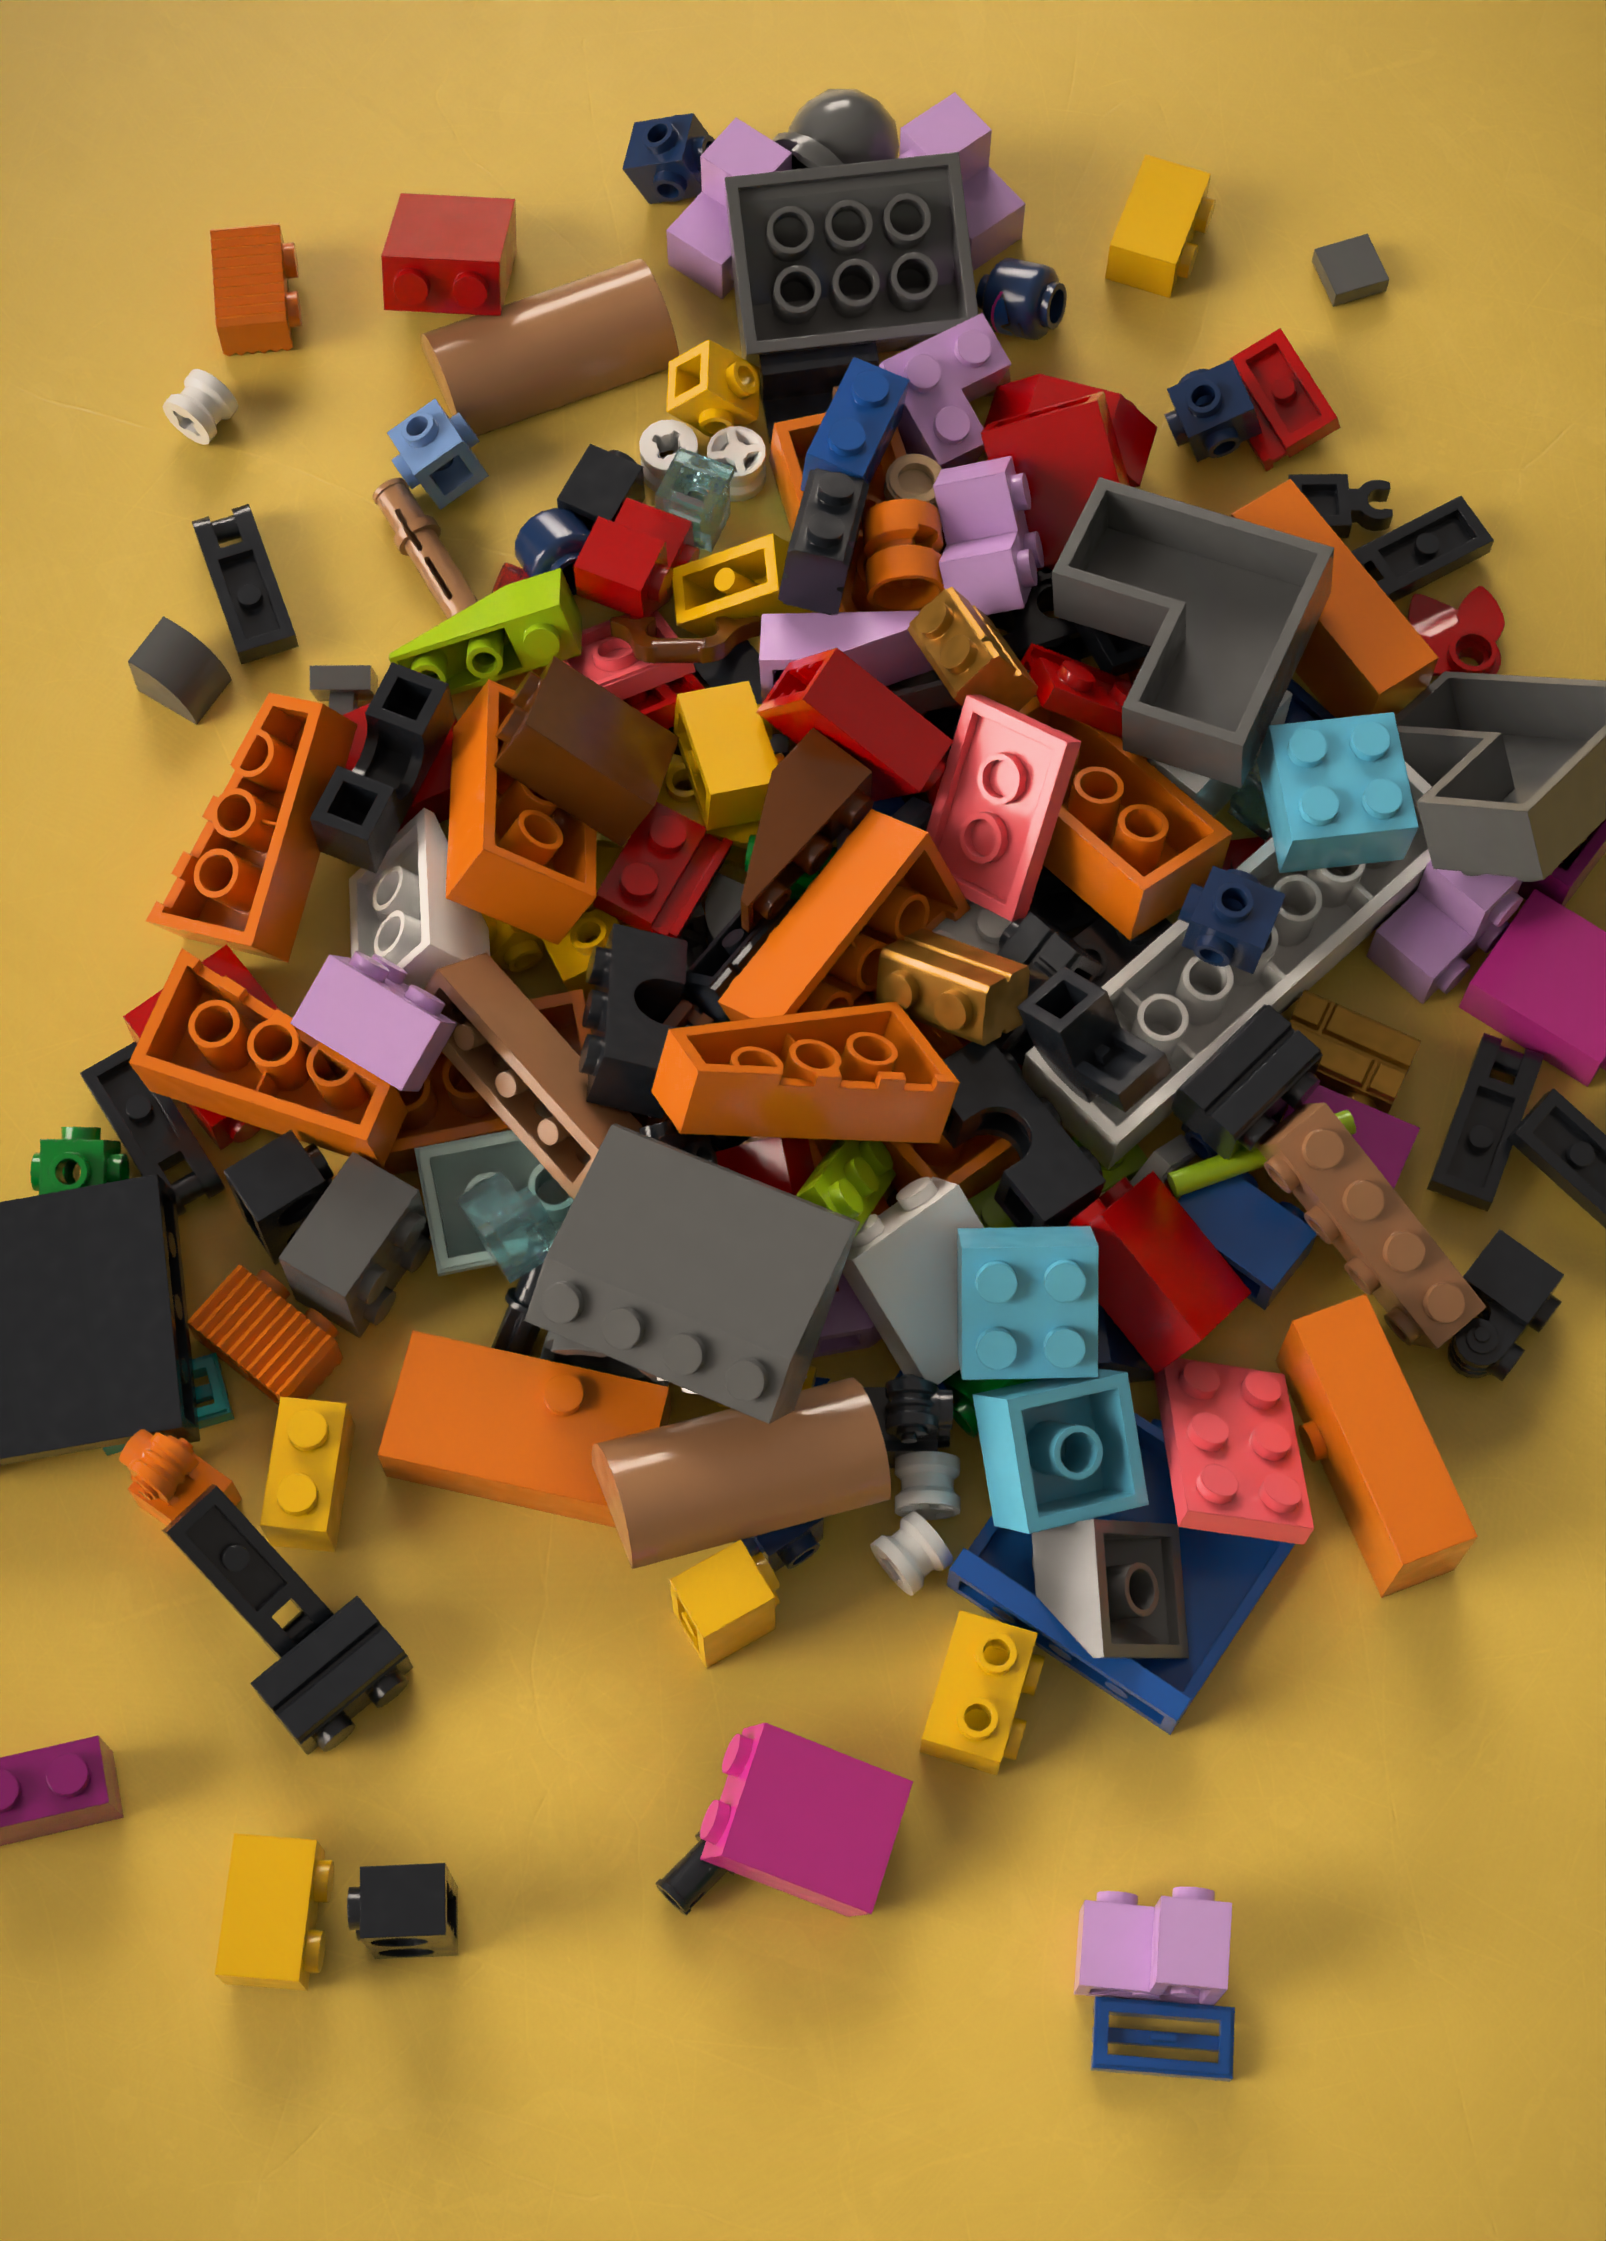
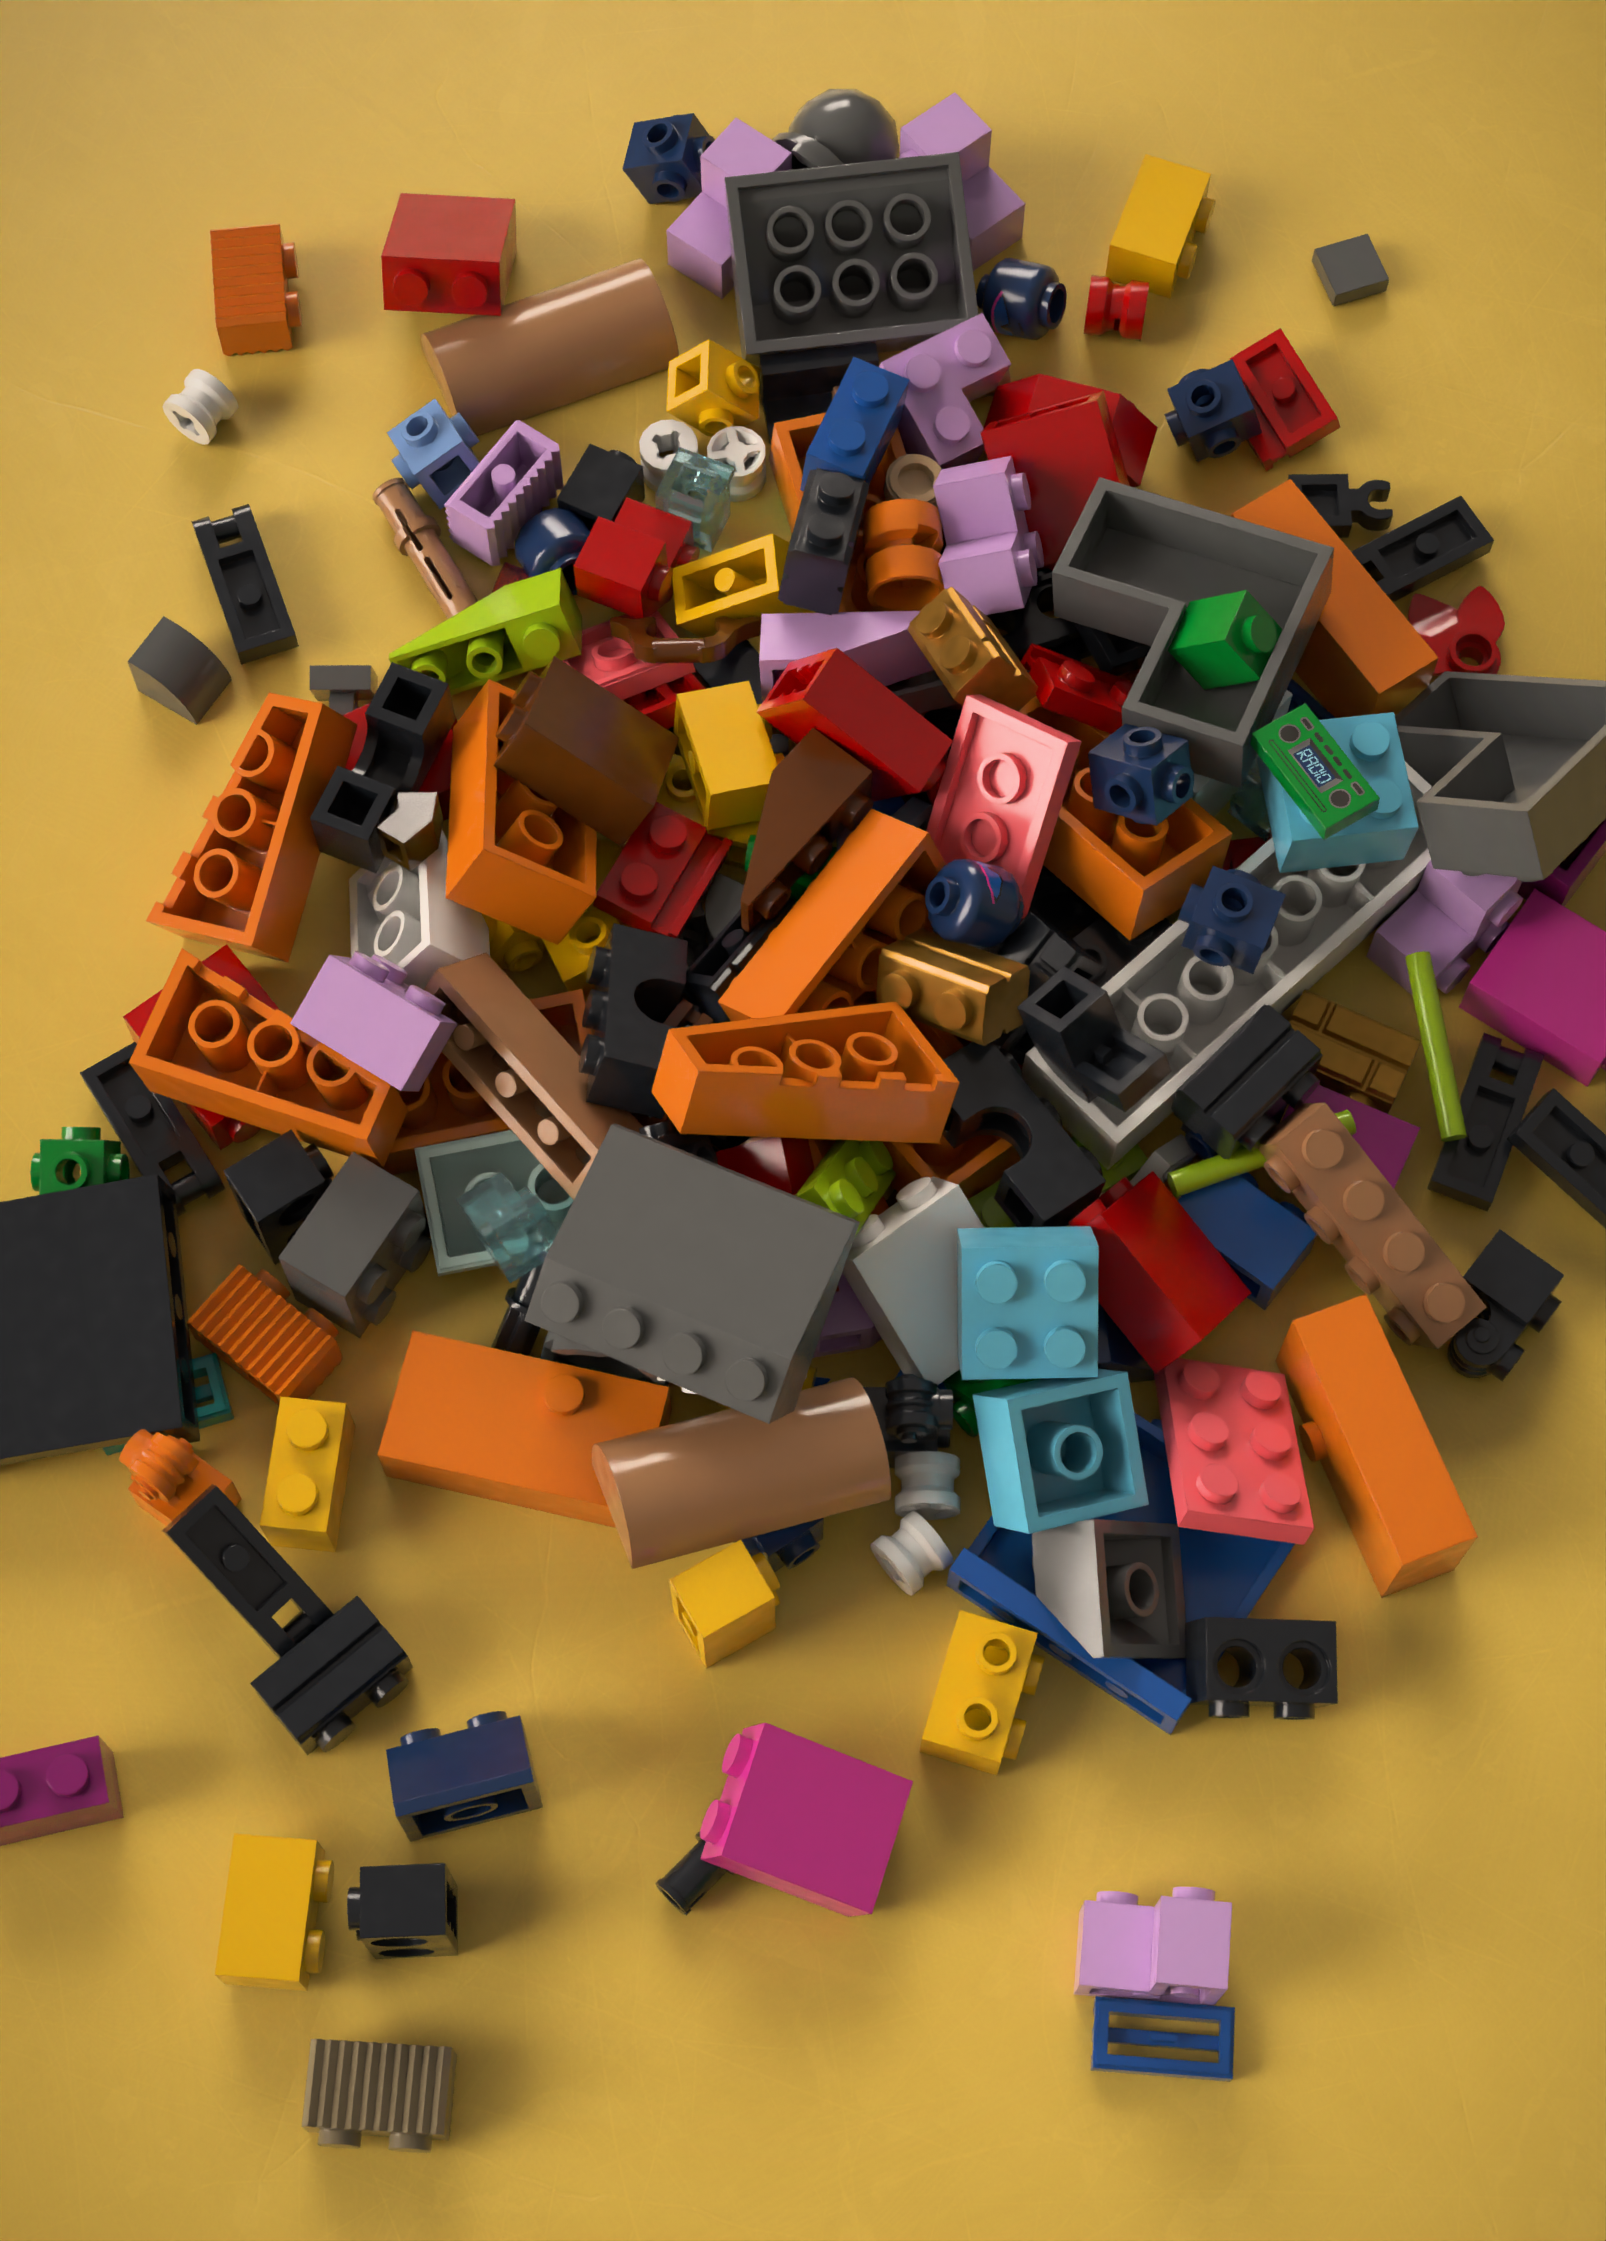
(379, 2092): none -> dark tan brick
(412, 829): none -> dark brown piece
(462, 1776): none -> dark blue slope
(504, 492): none -> lavender brick
(974, 903): none -> dark blue head
(1116, 307): none -> red wheel
(1141, 774): none -> dark blue brick
(1225, 639): none -> green brick
(1260, 1653): none -> black brick
(1314, 771): none -> green tile
(1435, 1046): none -> lime bar

